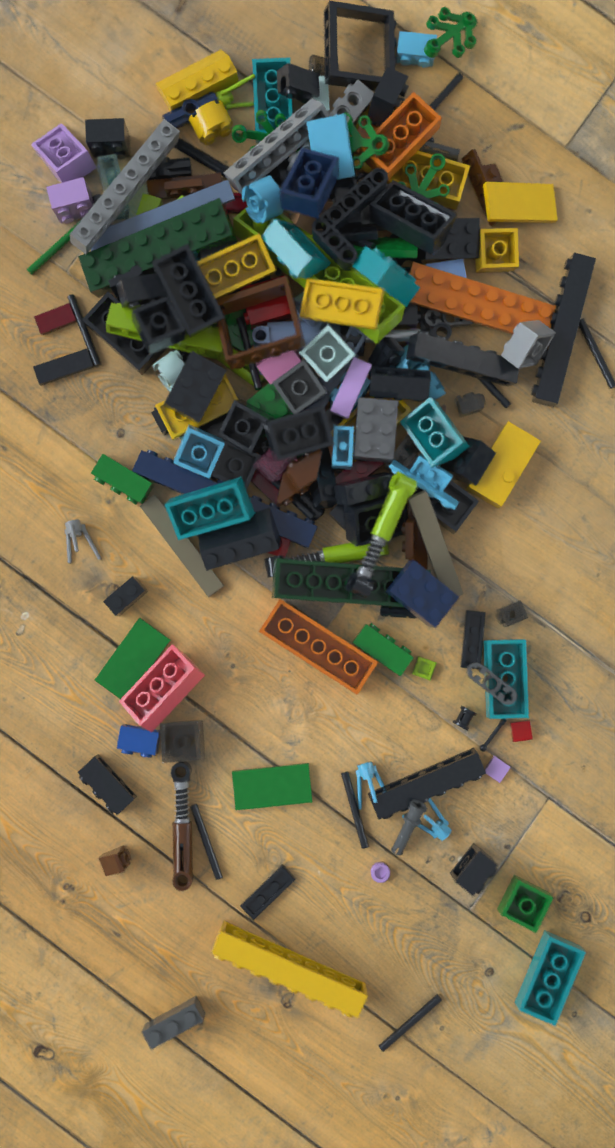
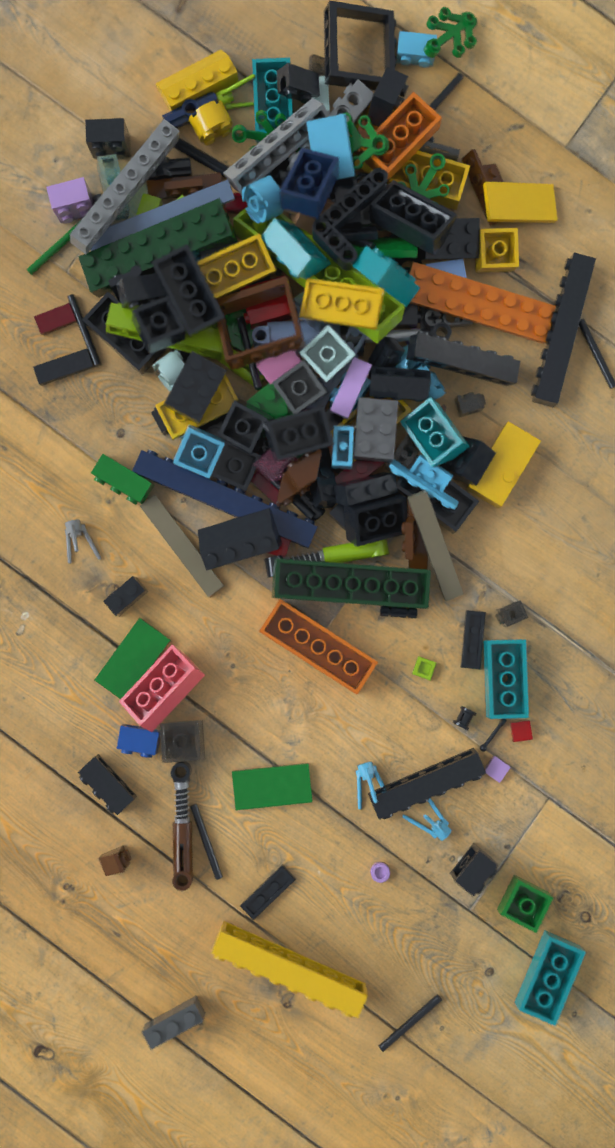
(64, 154): lavender slope -> none
(209, 508): teal brick -> none
(354, 809): black bar -> none
(383, 649): green brick -> none
(401, 489): piece -> none
(411, 820): dark grey pin -> none
(422, 594): dark blue brick -> none
(496, 393): black bar -> none
(499, 696): dark grey beam -> none
(527, 343): light grey brick -> none

